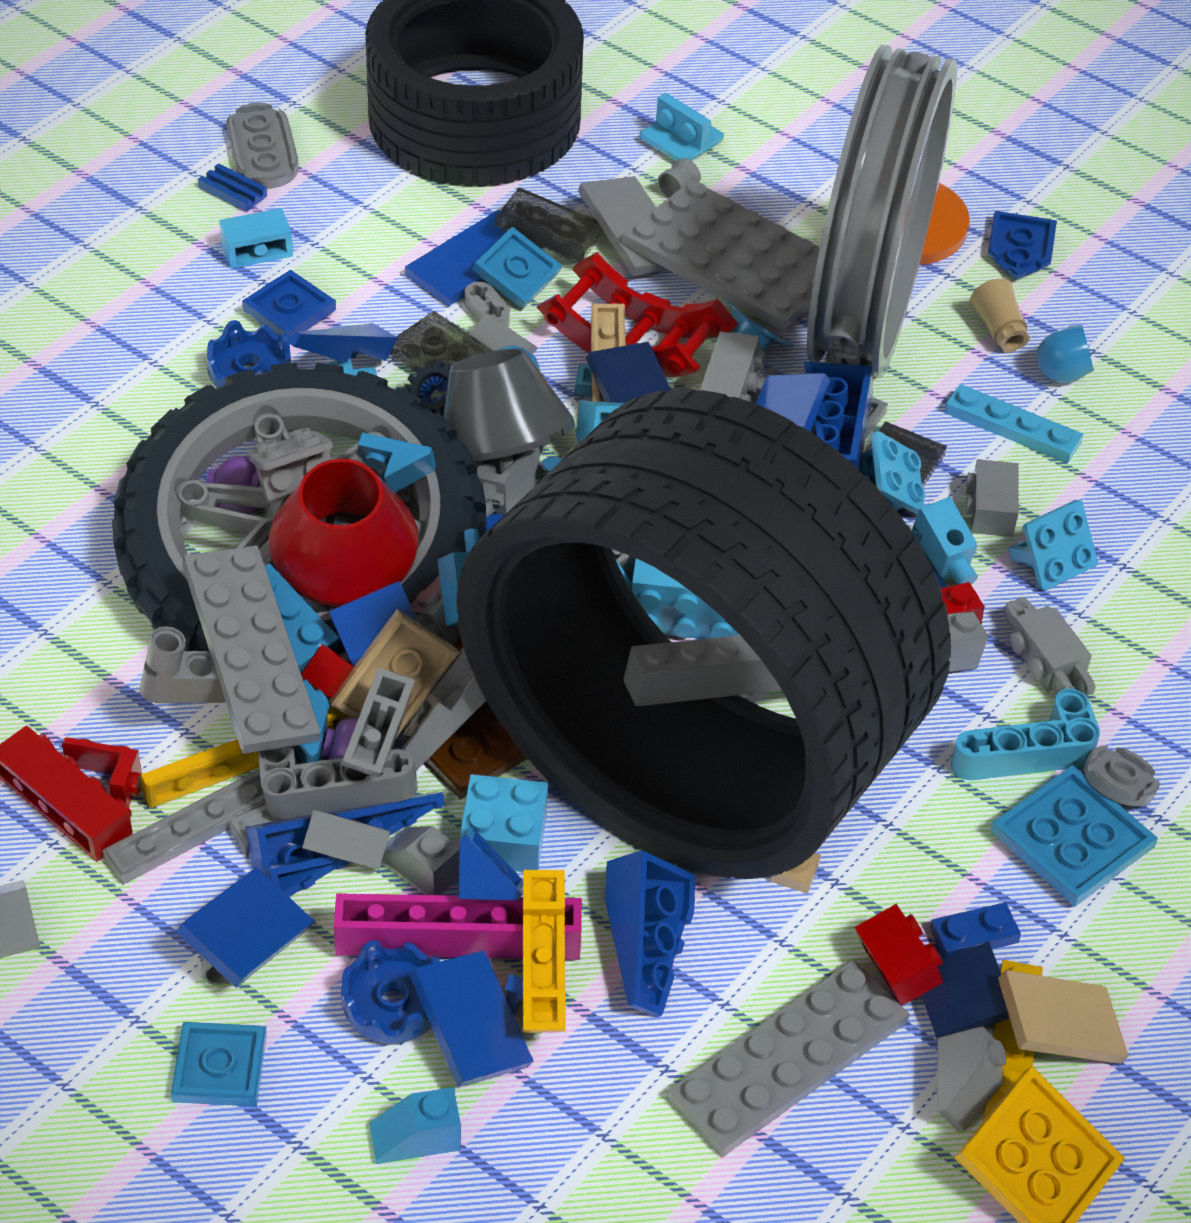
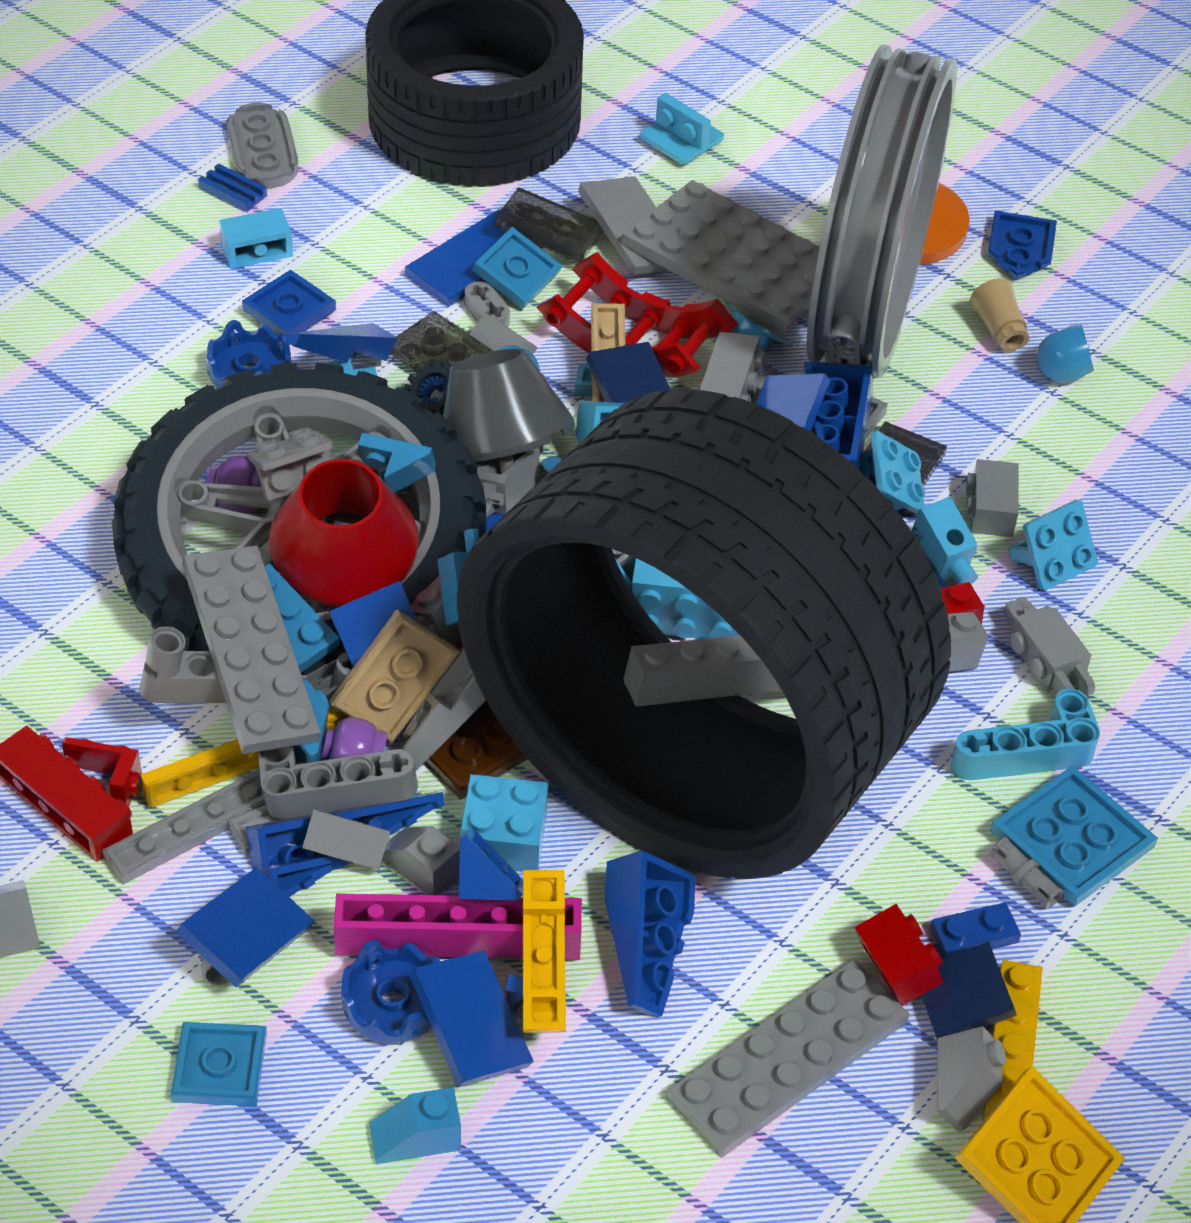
(327, 670): red tile -> none
(379, 722): light grey slope -> none
(678, 176): light grey wheel -> none
(801, 876): tan plate -> none
(1014, 423): medium azure plate -> none
(1026, 873): none -> light grey pin
(1062, 1017): tan tile -> none
(1121, 776): light grey tile -> none

